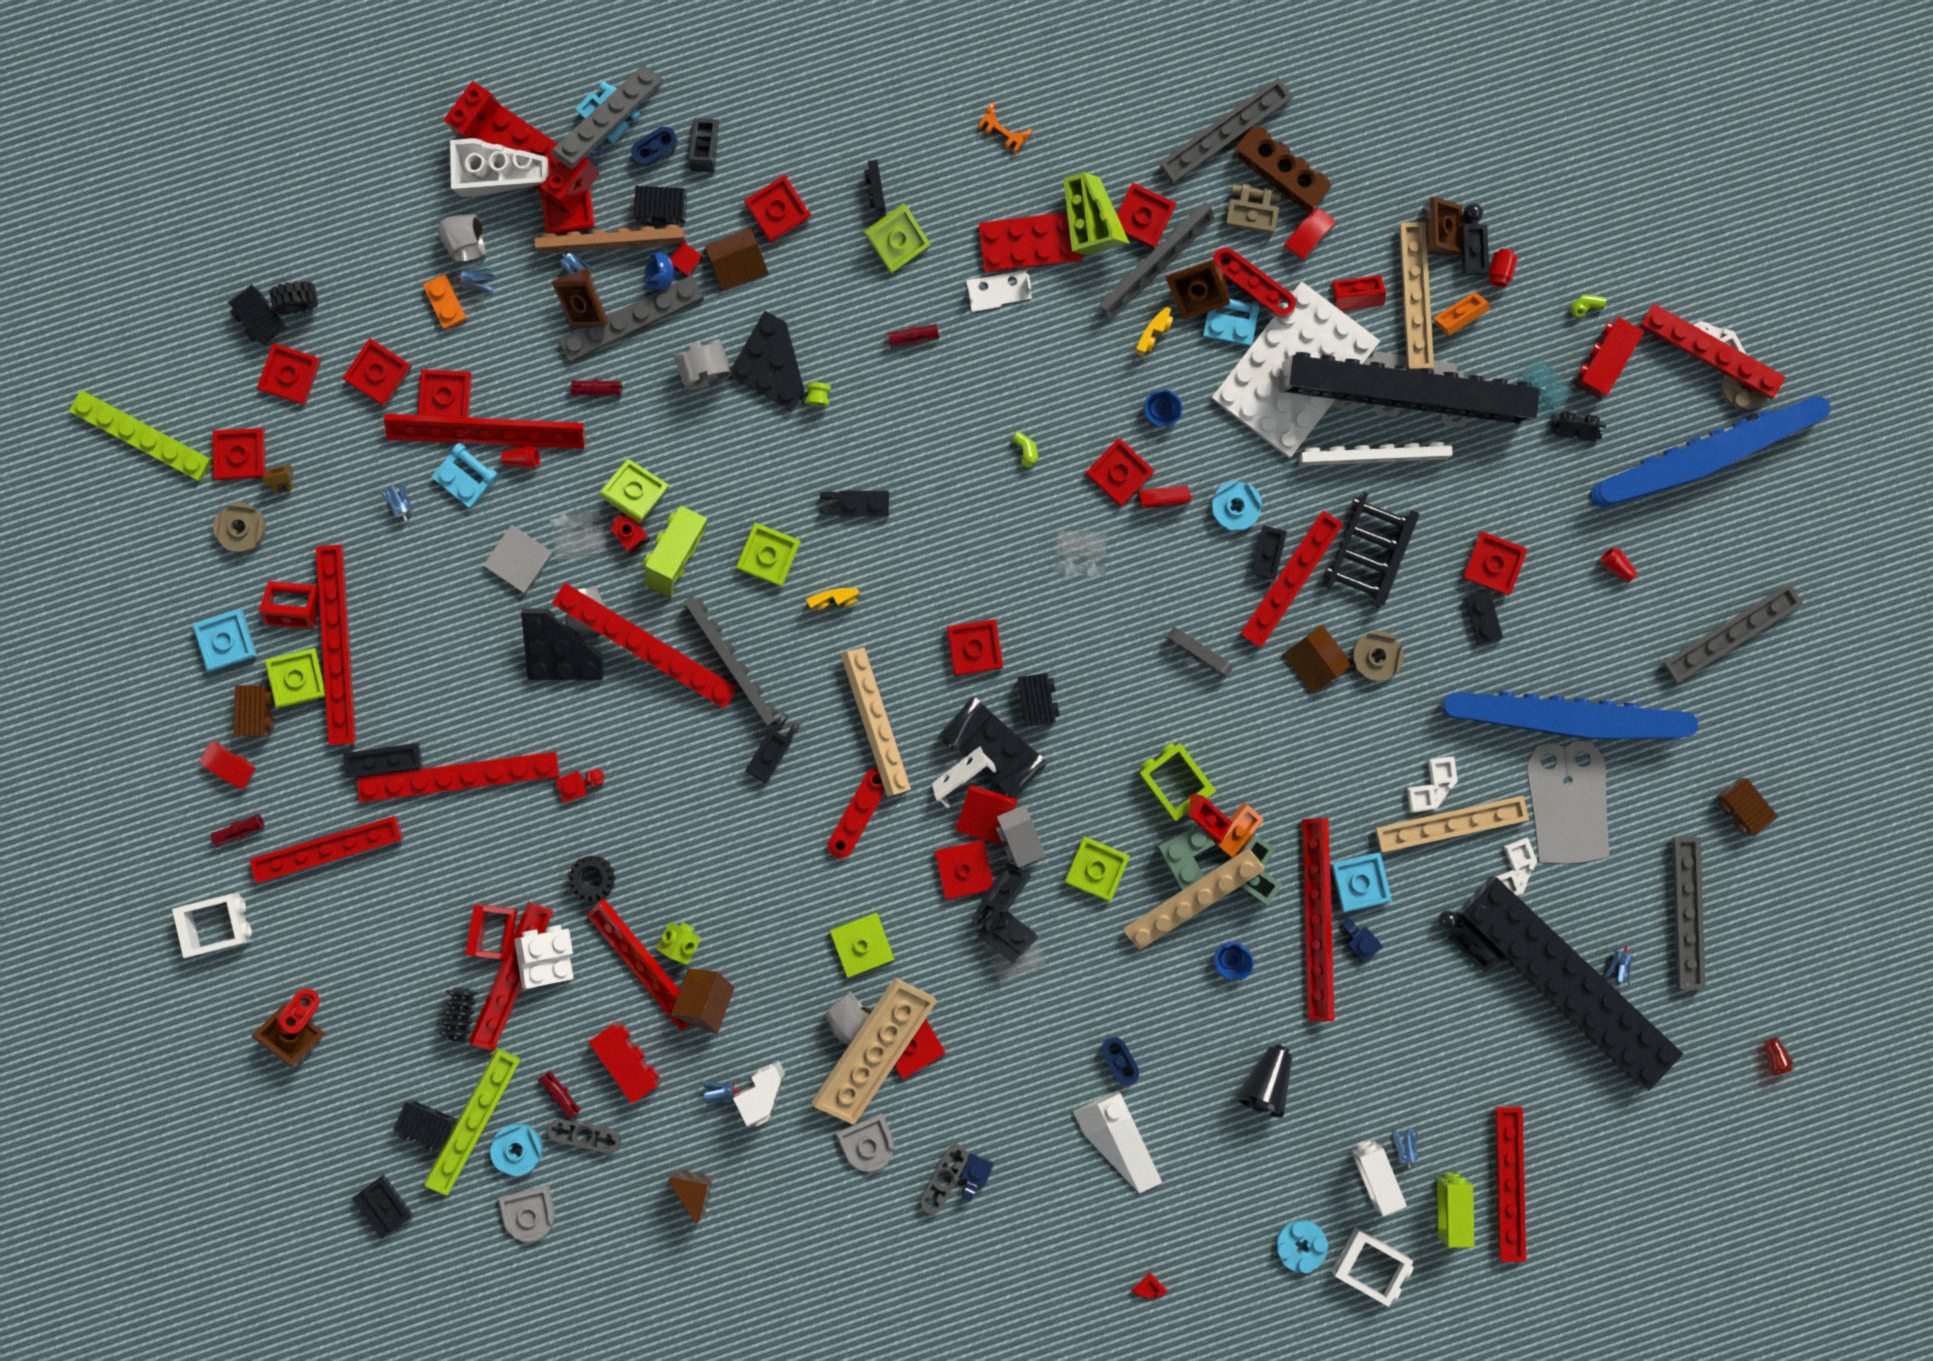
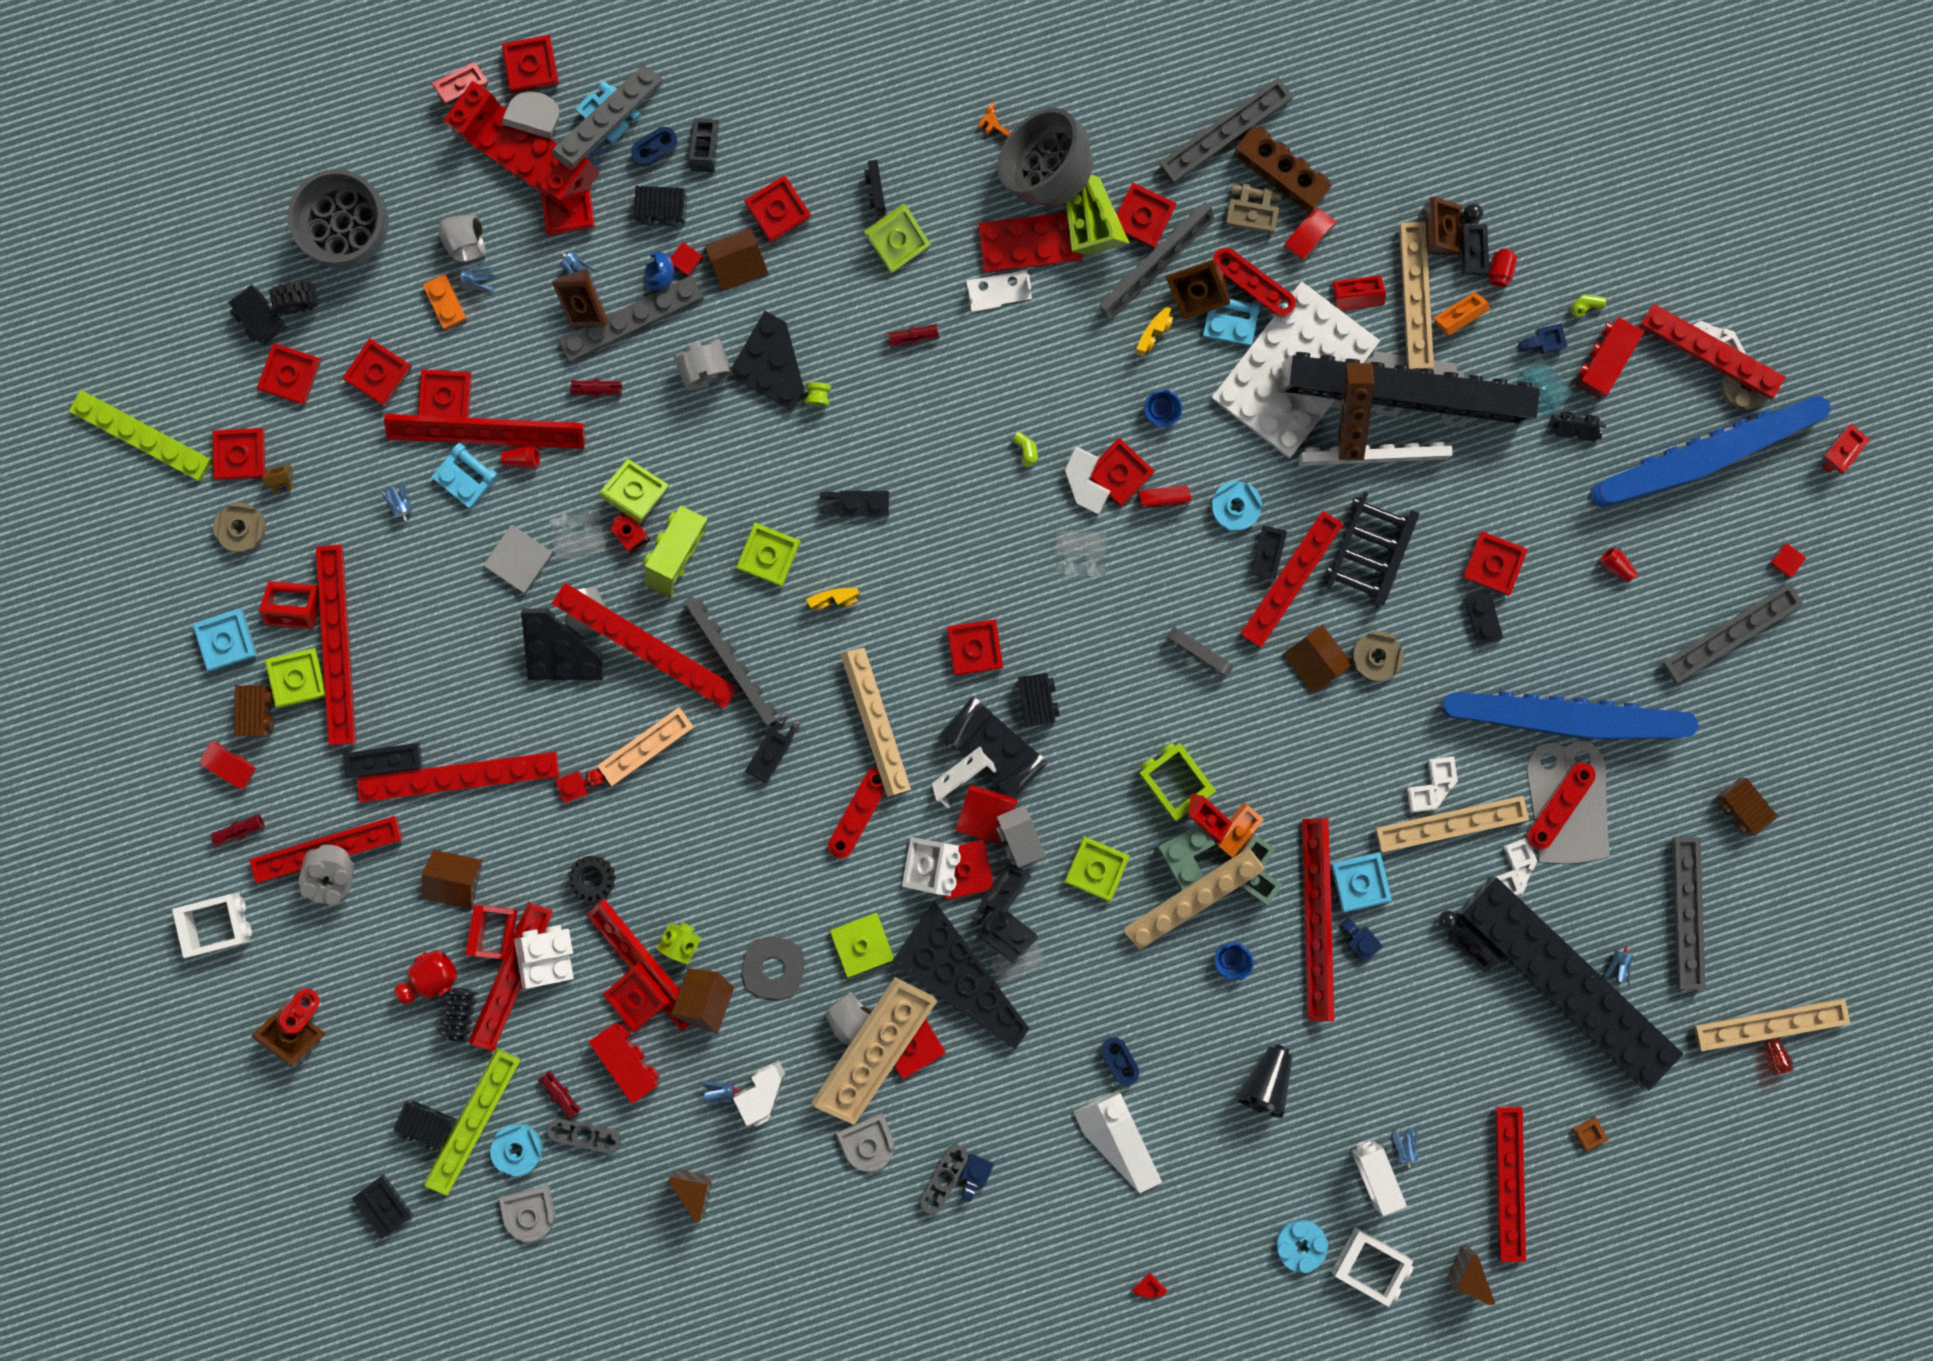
(326, 874): none -> light grey brick
(333, 189): none -> dark grey wheel
(428, 977): none -> red piece
(451, 879): none -> reddish brown slope
(453, 85): none -> plate
(491, 169): white wedge -> none
(530, 64): none -> red plate
(533, 114): none -> light grey tile
(619, 239): medium nougat plate -> none
(636, 997): none -> red plate
(645, 746): none -> light nougat plate
(753, 973): none -> dark grey piece
(931, 866): none -> white plate
(949, 968): none -> black wing
(1046, 158): none -> dark grey wheel
(1085, 491): none -> white tile
(1355, 411): none -> reddish brown brick
(1455, 1210): lime window -> none
(1469, 1276): none -> reddish brown slope
(1547, 339): none -> dark blue plate
(1560, 805): none -> red plate
(1590, 1134): none -> dark orange tile
(1771, 1024): none -> tan plate
(1787, 560): none -> red tile
(1844, 449): none -> red plate

